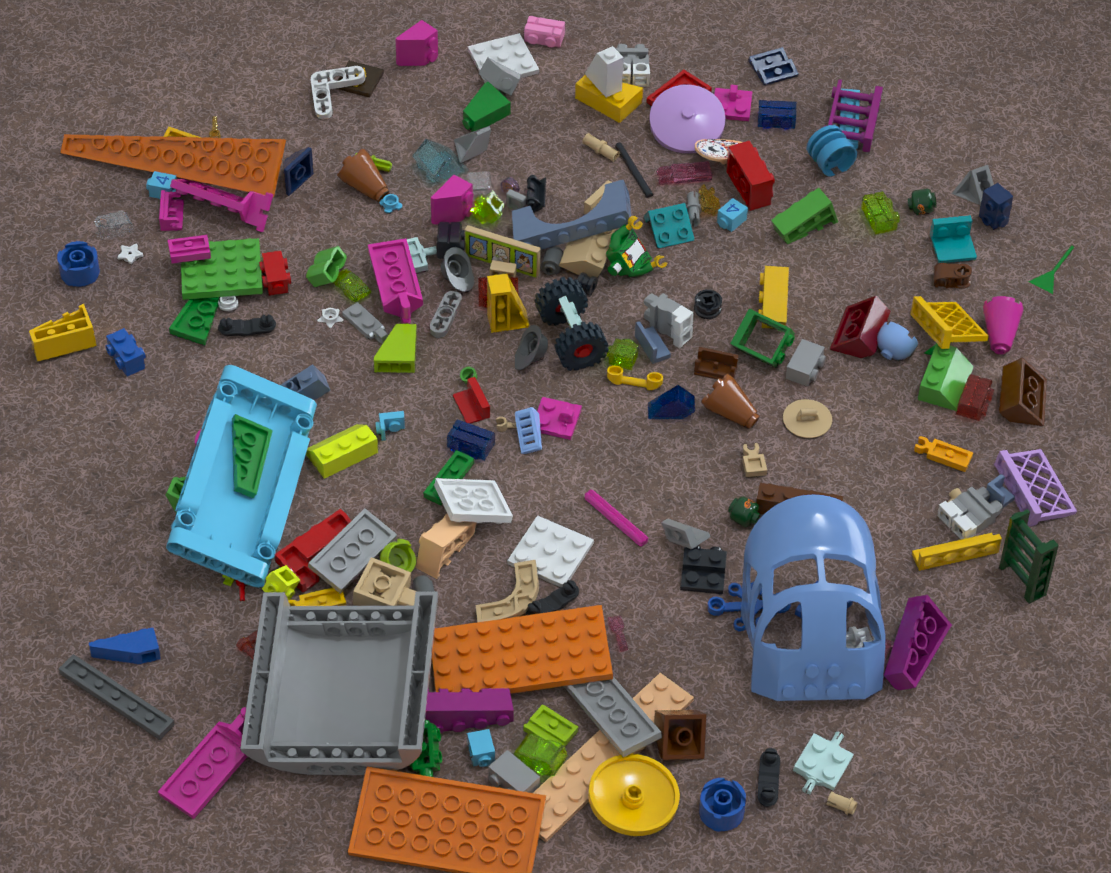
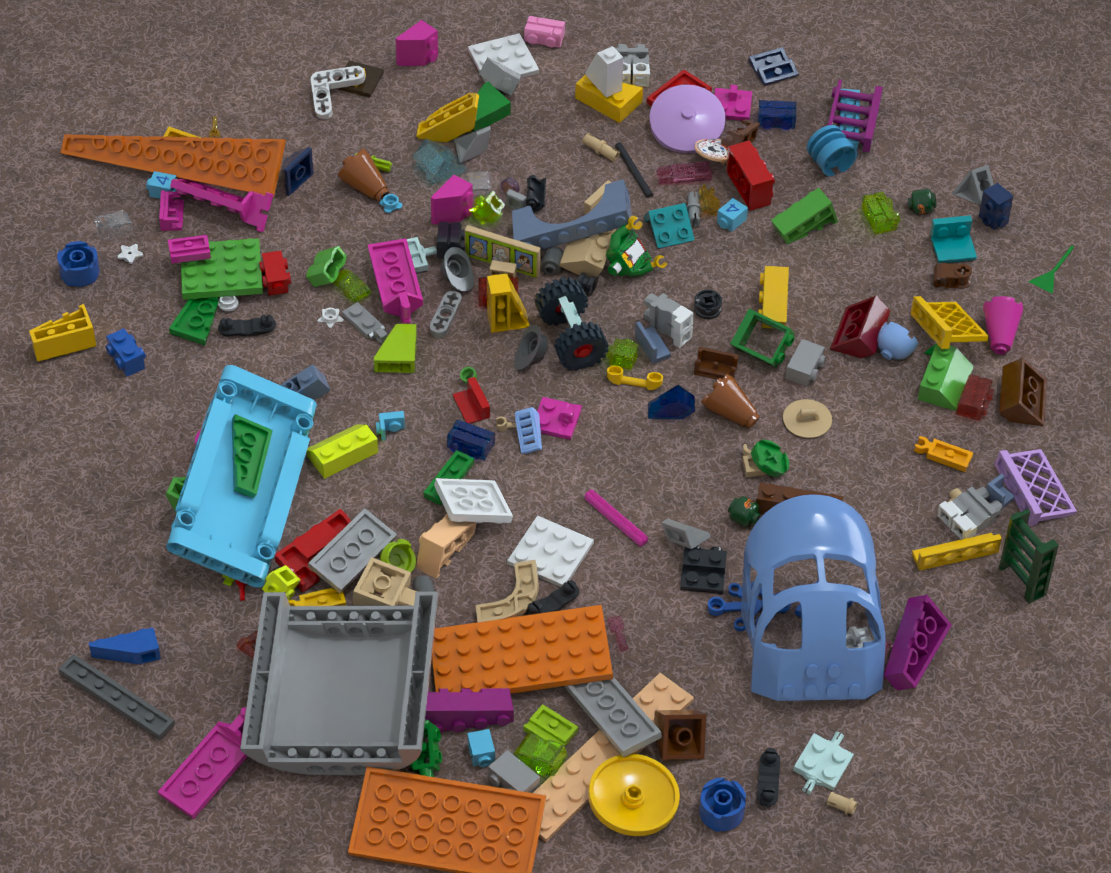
(450, 120): none -> yellow wedge
(742, 134): none -> reddish brown hinge
(770, 458): none -> green tile

